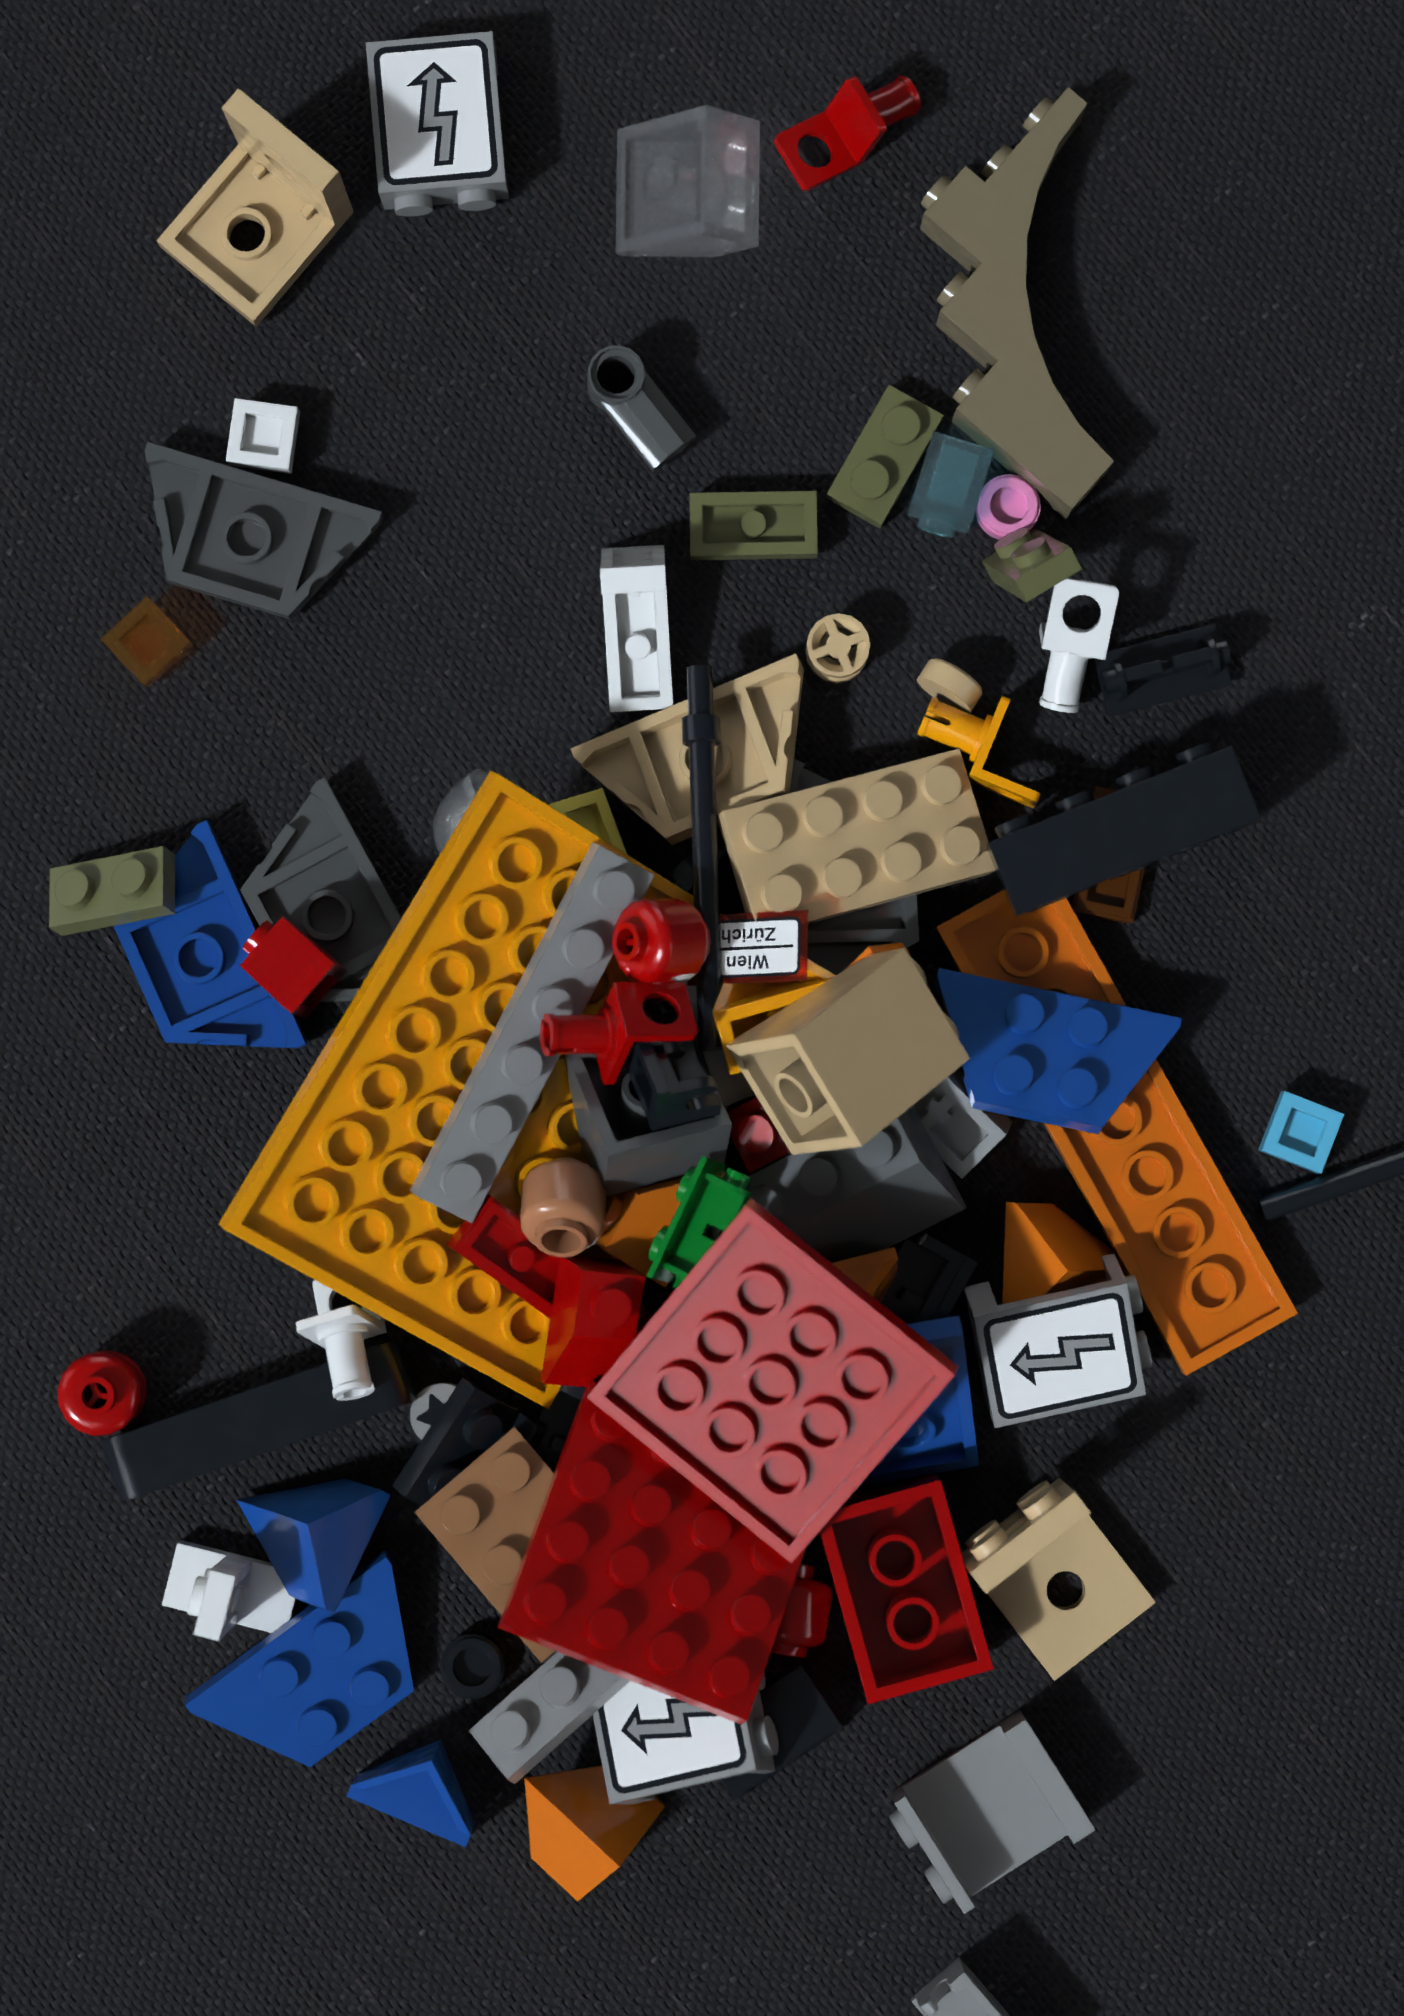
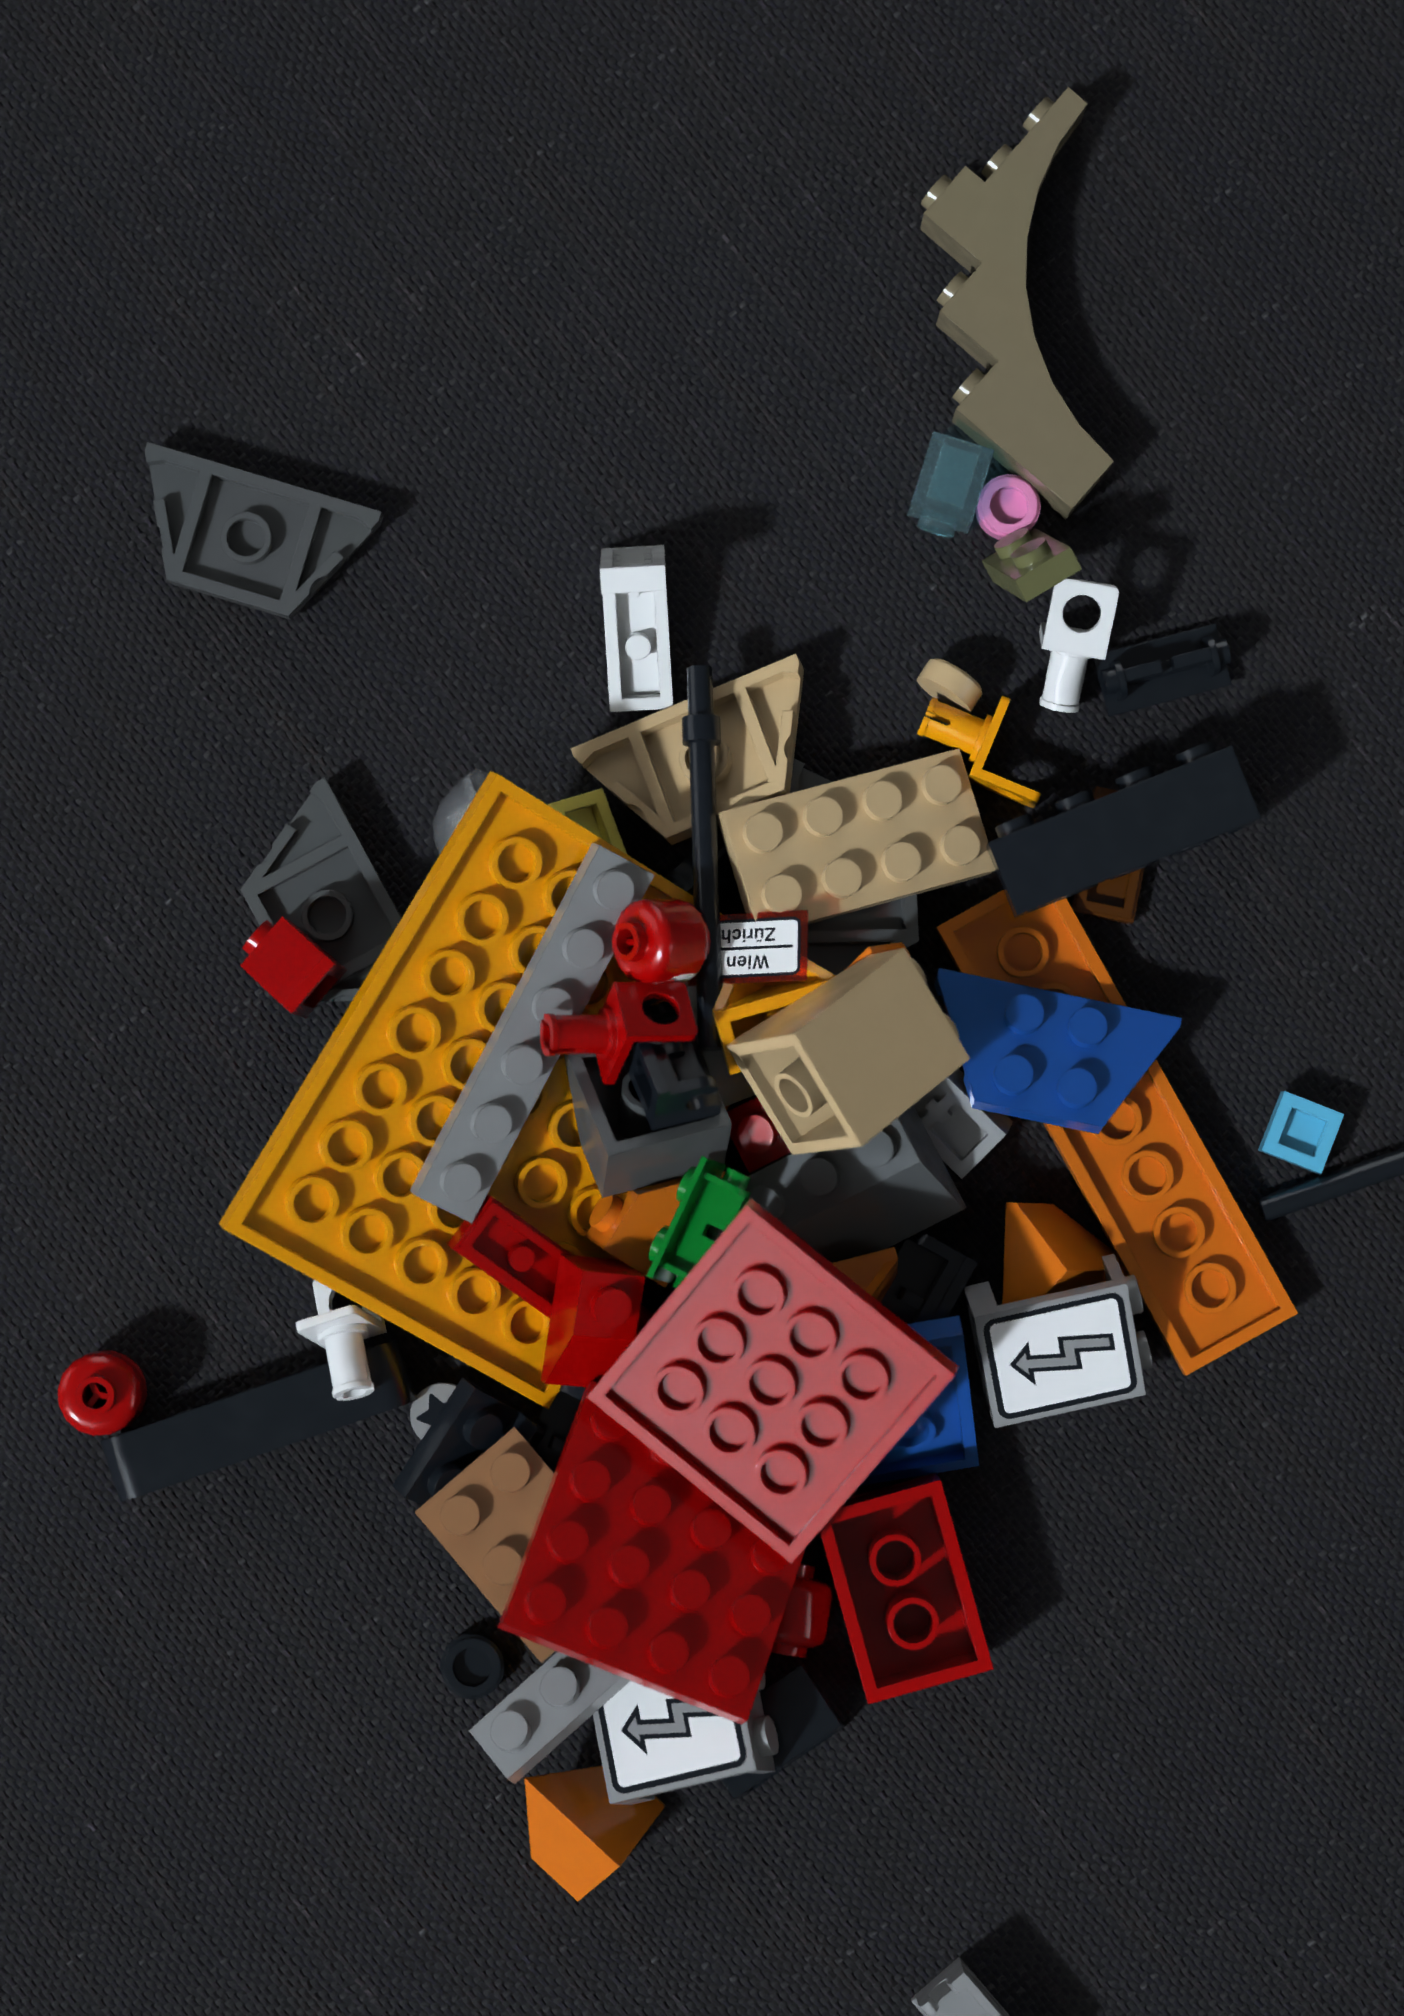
(112, 891): olive plate -> none
(147, 642): clear orange plate -> none
(194, 959): blue wing -> none
(226, 1591): white bracket -> none
(262, 436): white plate -> none
(267, 181): tan bracket -> none
(316, 1535): blue slope -> none
(317, 1673): blue wing -> none
(419, 1791): blue slope -> none
(437, 122): panel -> none
(563, 1207): nougat head -> none
(641, 411): dark grey piece -> none
(688, 185): clear slope -> none
(753, 525): olive plate -> none
(843, 633): tan wheel -> none
(848, 127): red bracket -> none
(884, 456): olive plate -> none
(987, 1810): light grey panel -> none
(1034, 1544): tan bracket -> none

